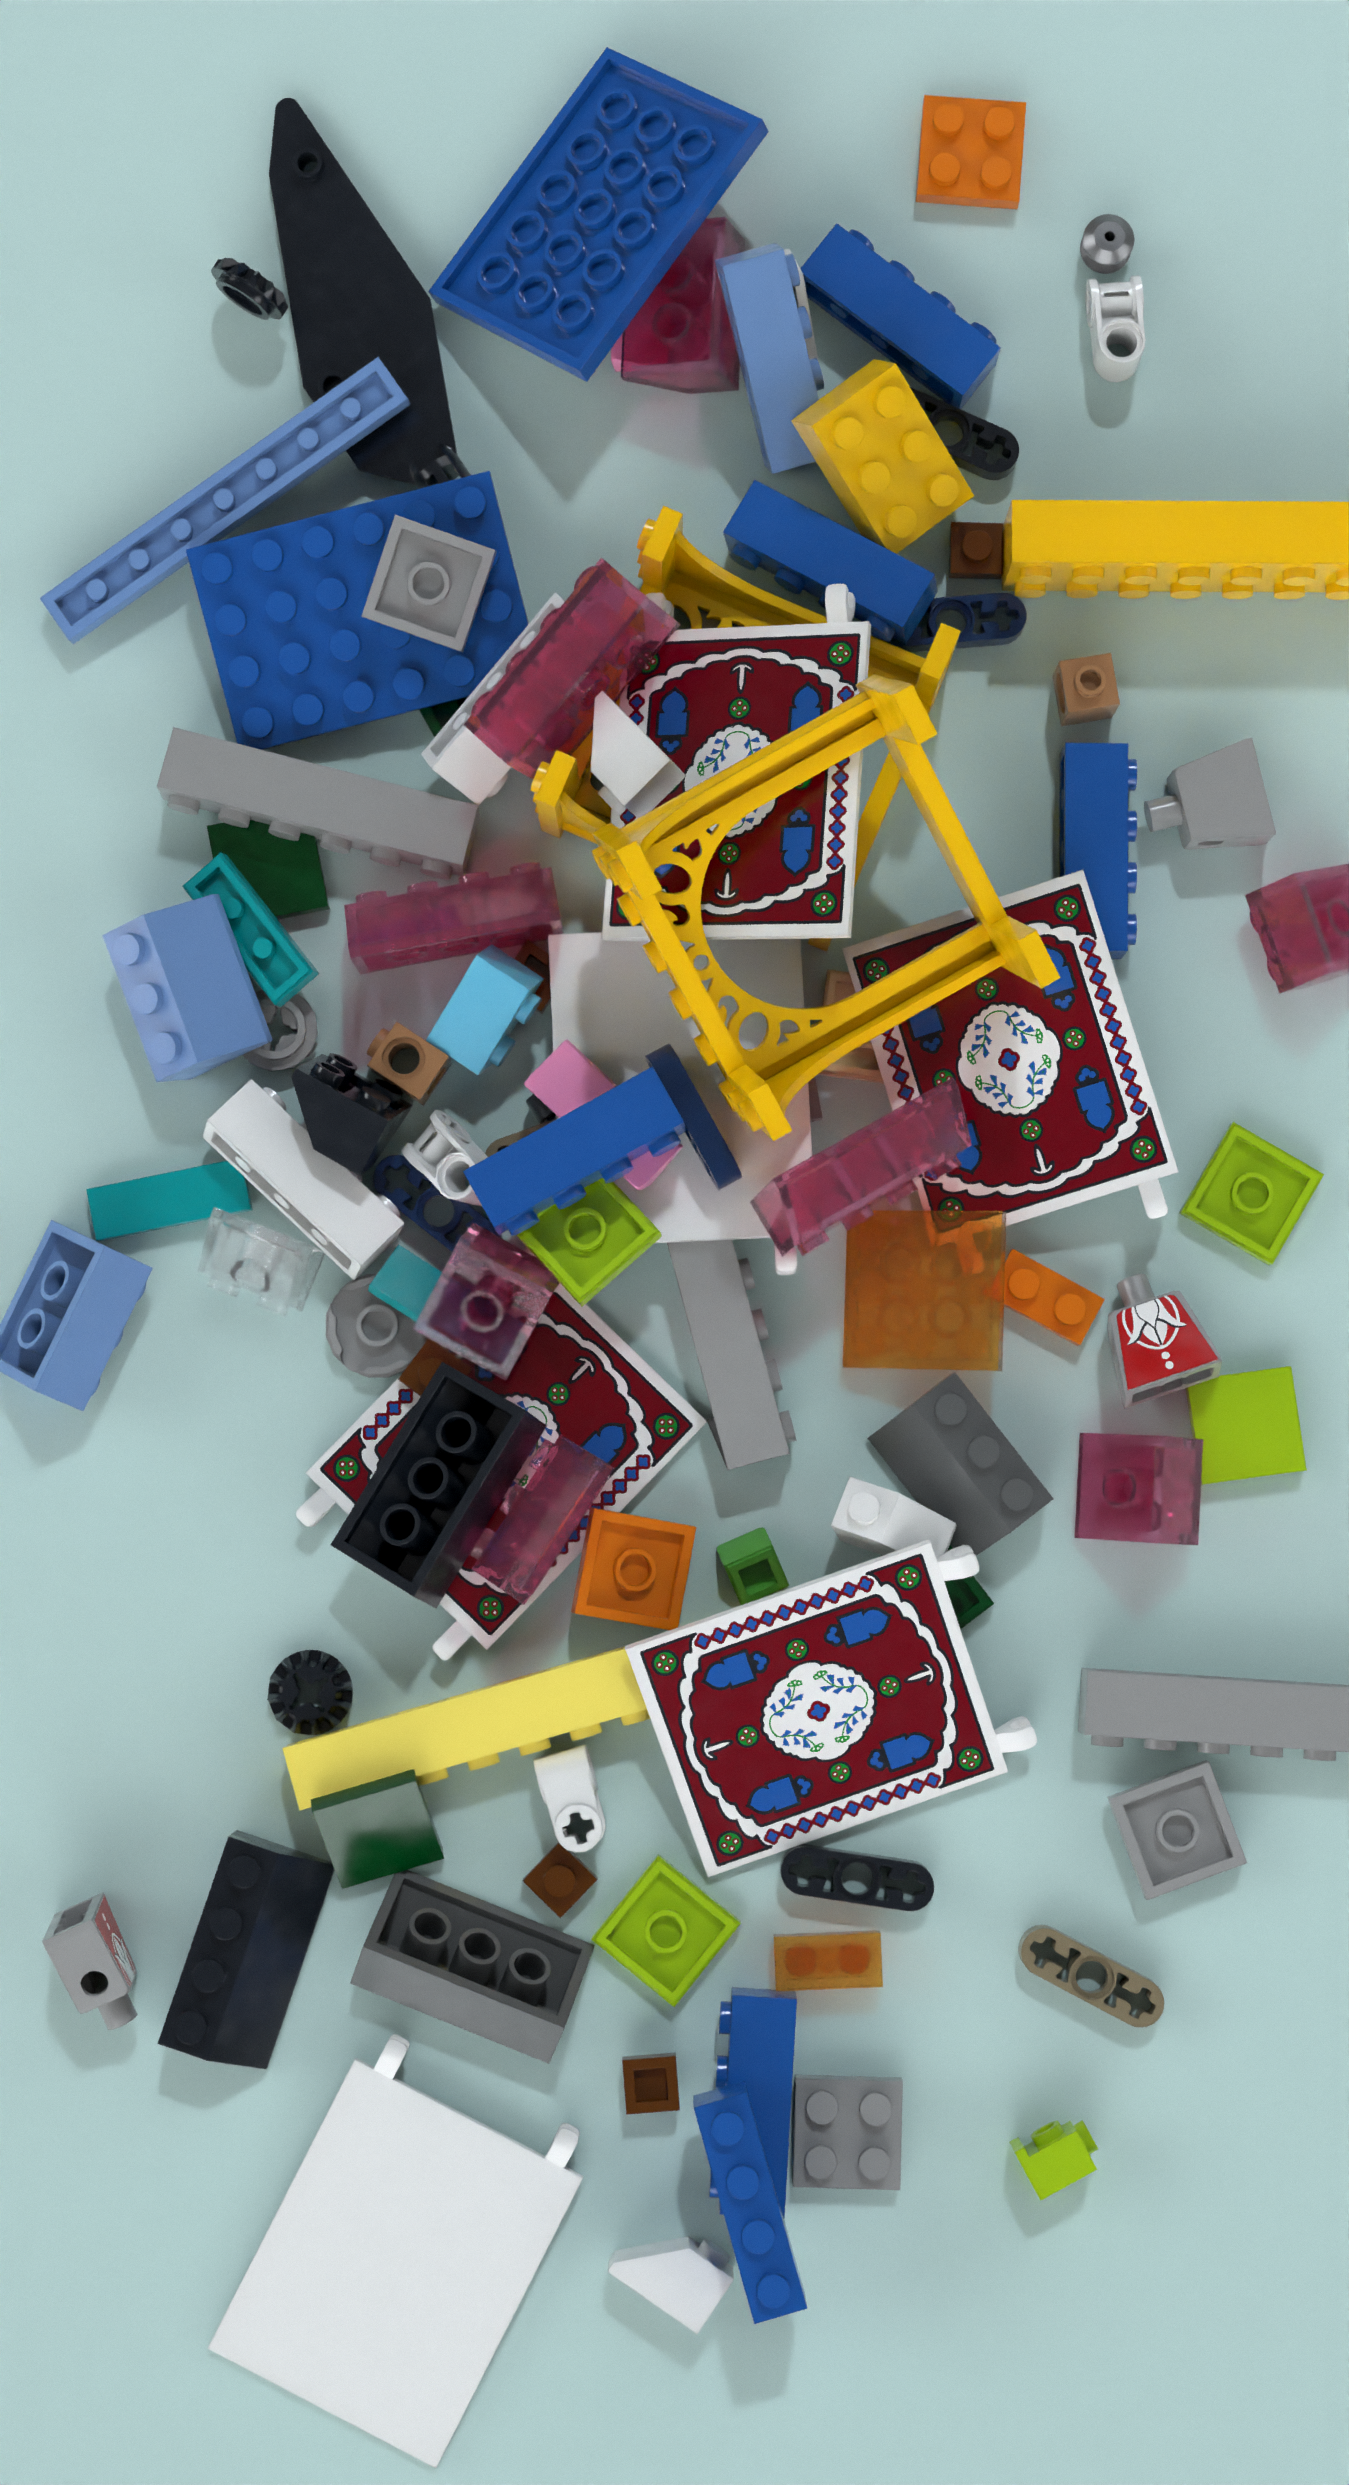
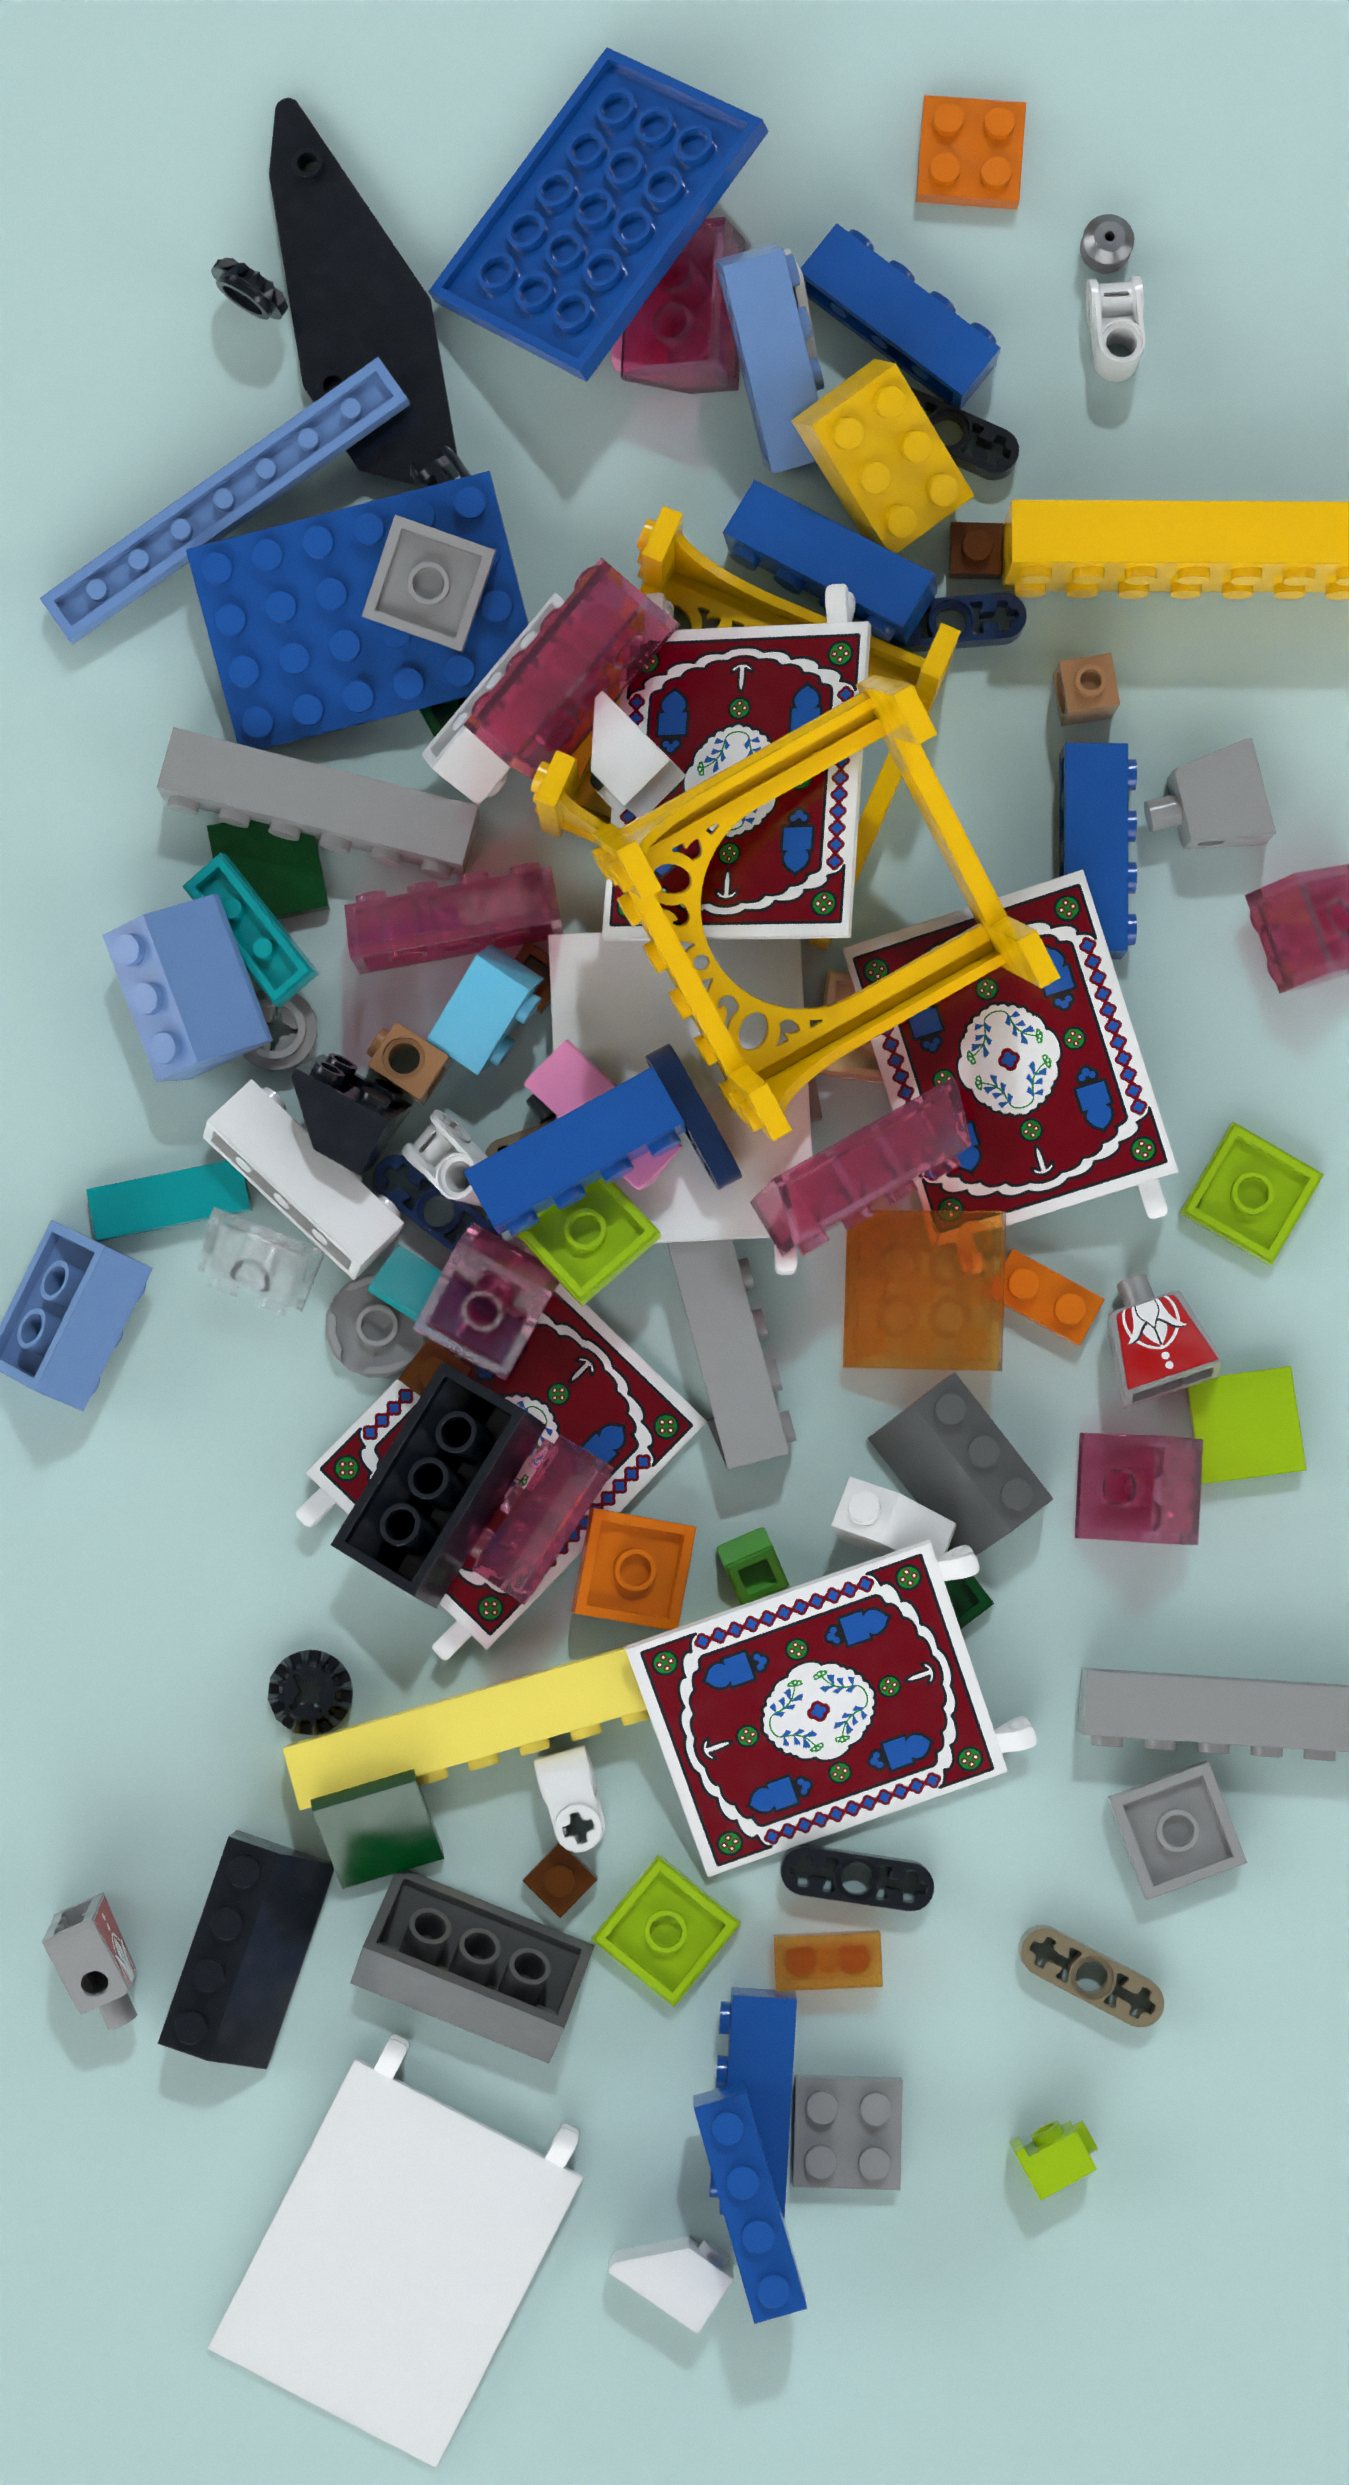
(651, 2083): reddish brown plate -> none

